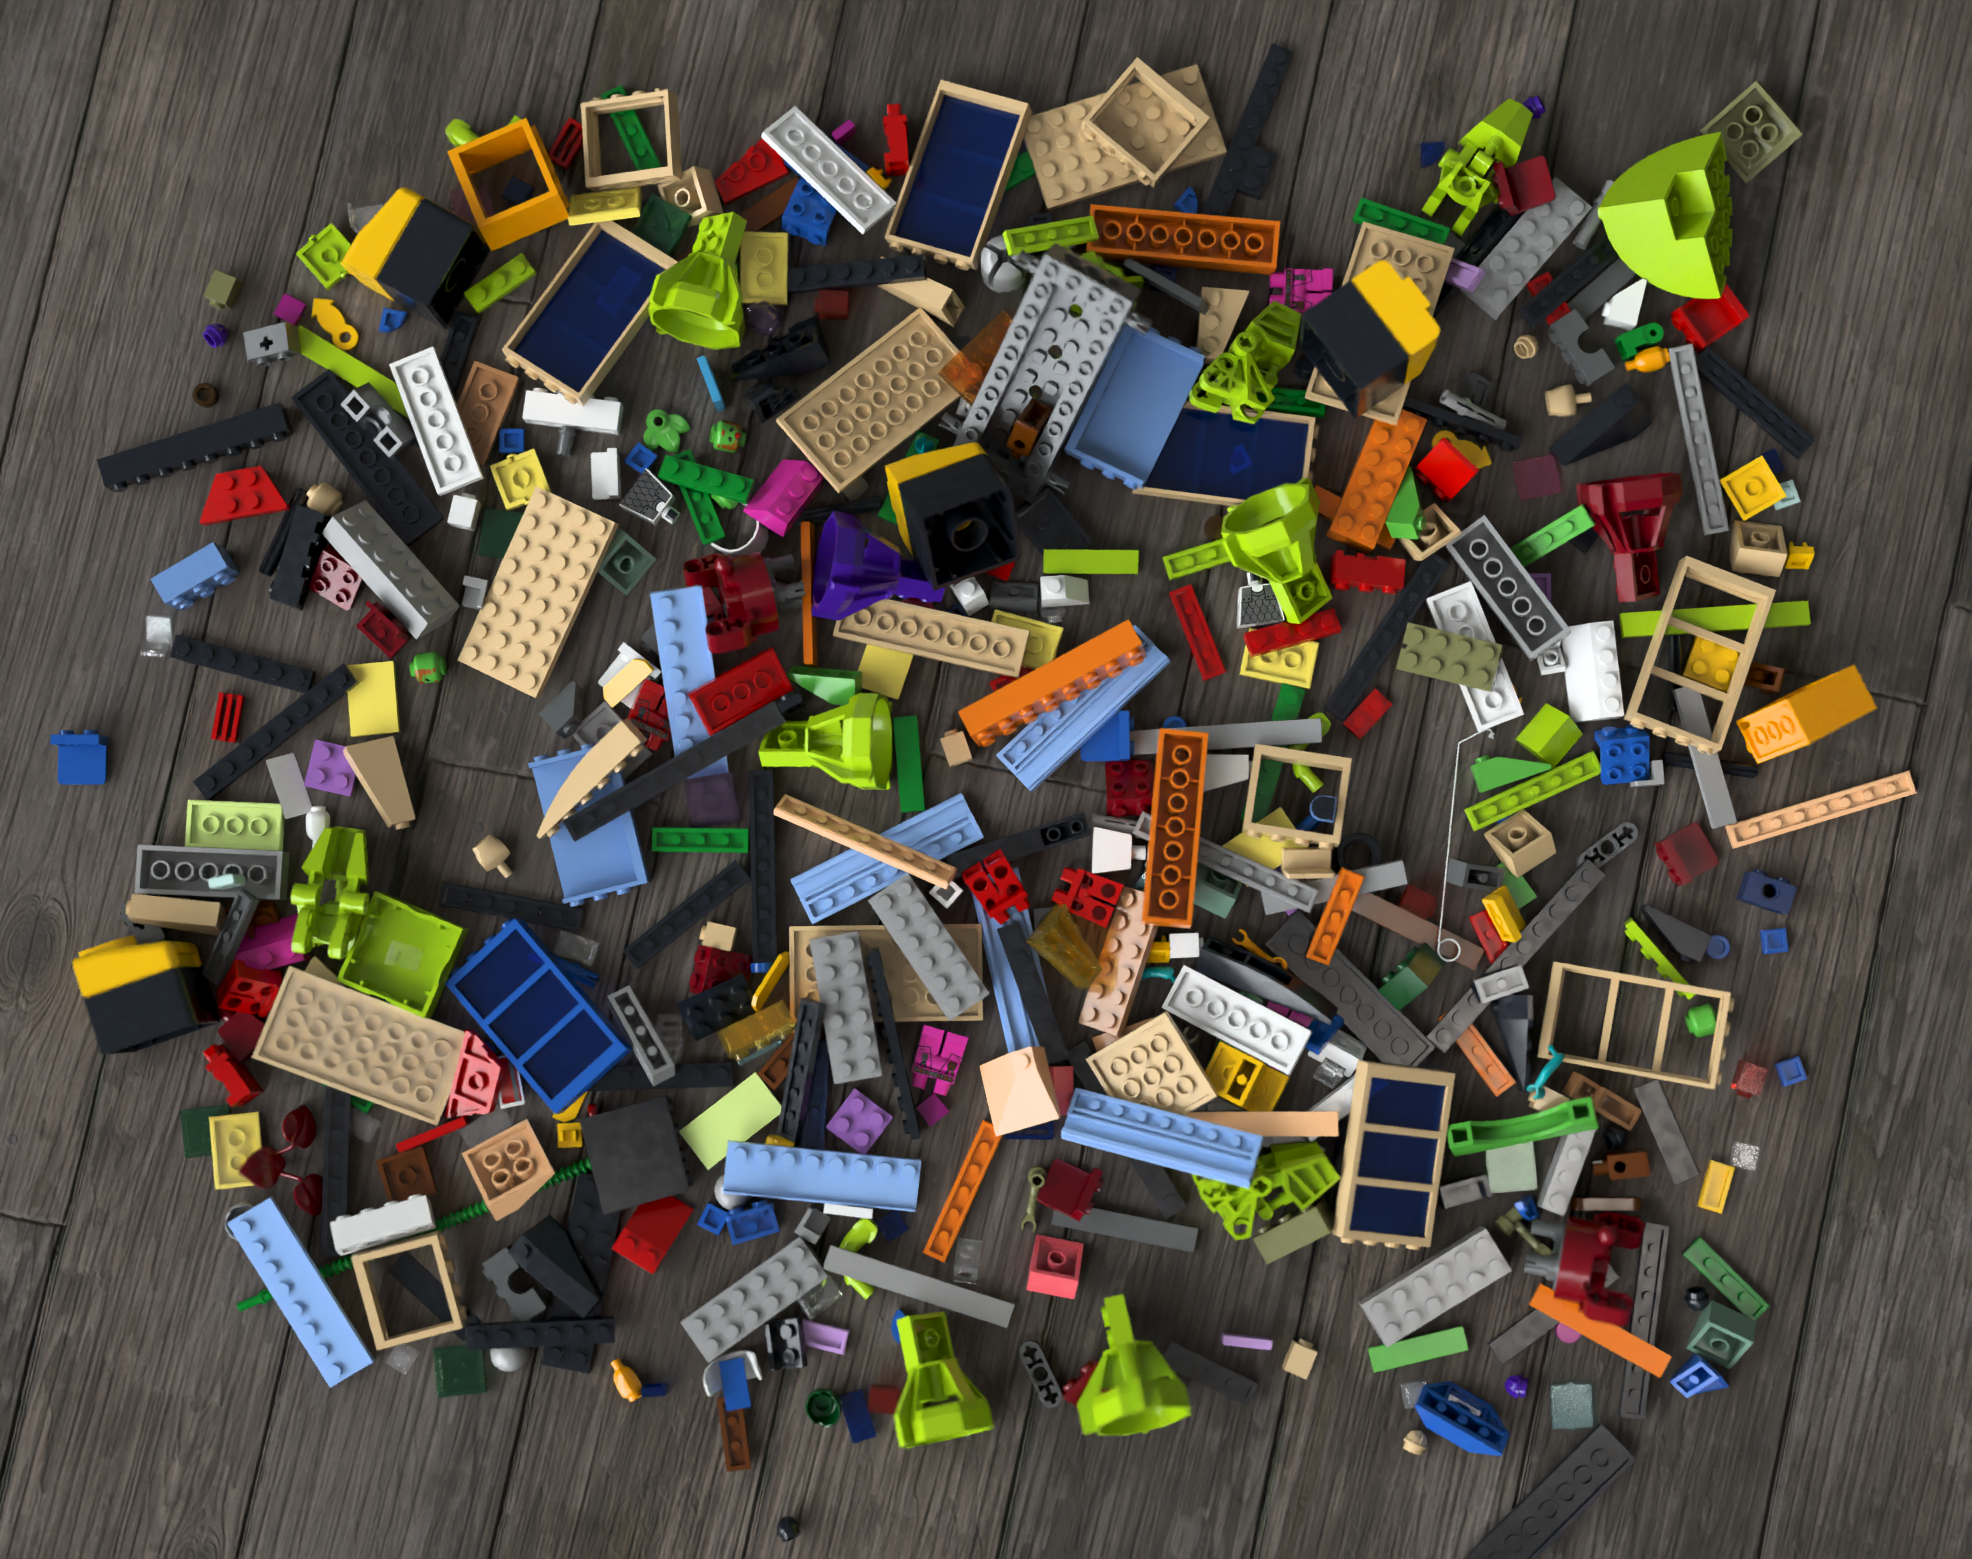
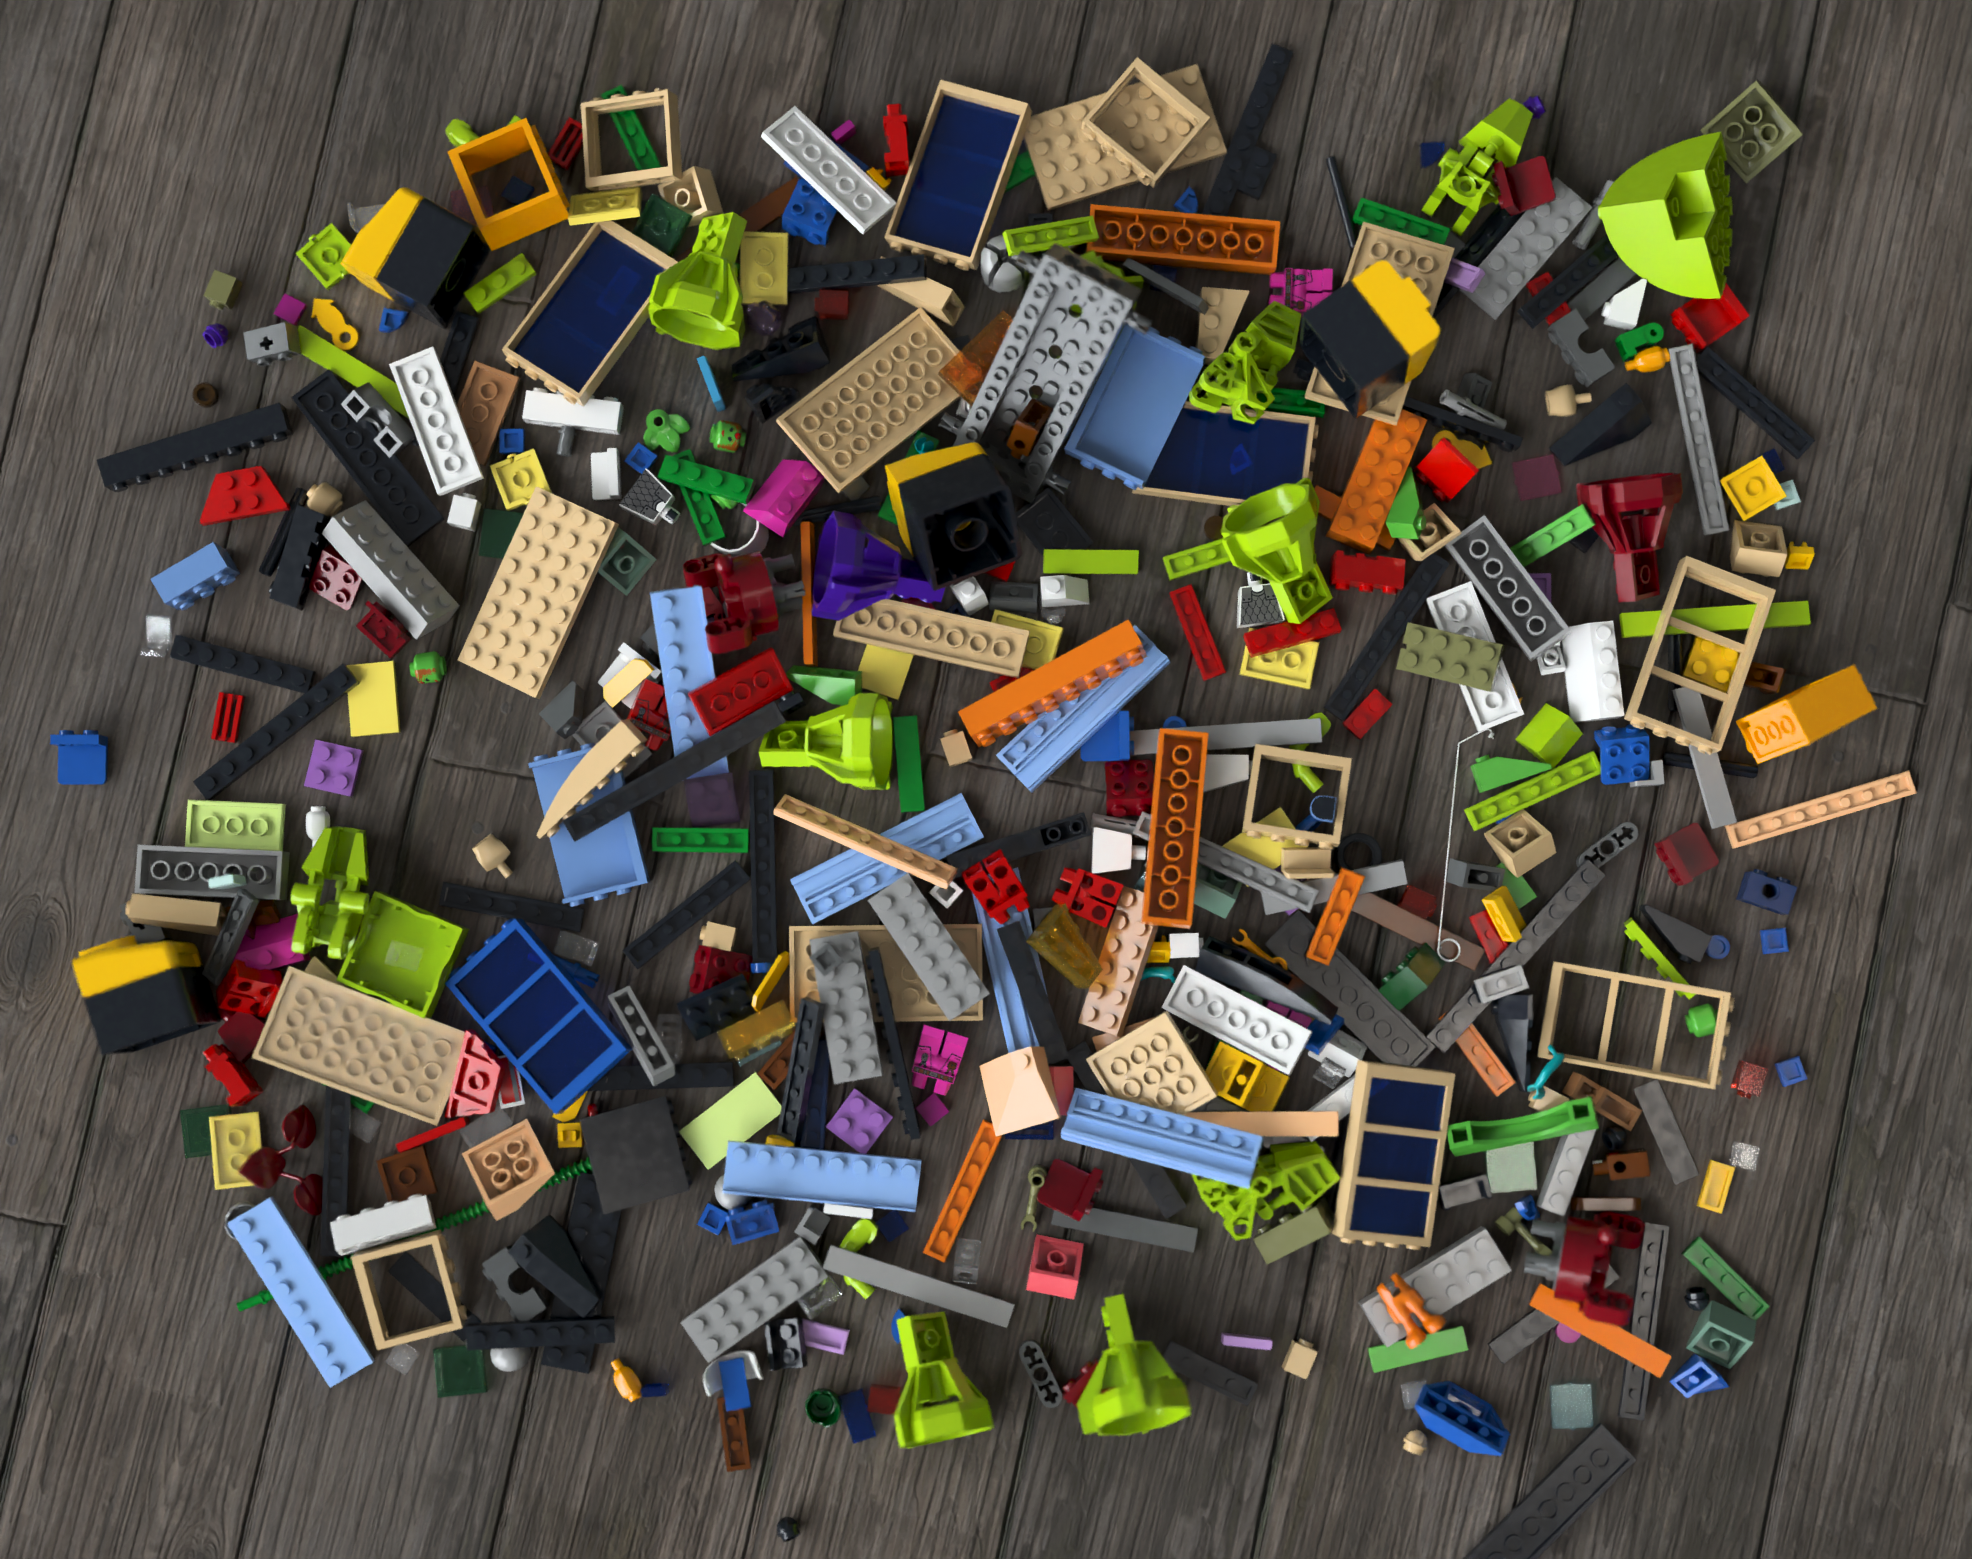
(289, 785): white sticker -> none
(383, 779): tan slope -> none
(475, 592): light grey panel -> none
(652, 1232): red slope -> none
(752, 172): red wing -> none
(826, 959): none -> dark grey plate
(1286, 708): green plate -> none
(1342, 202): none -> black bar
(1403, 1305): none -> orange piece
(1517, 1386): dark purple plate -> none
(1526, 346): tan plate -> none

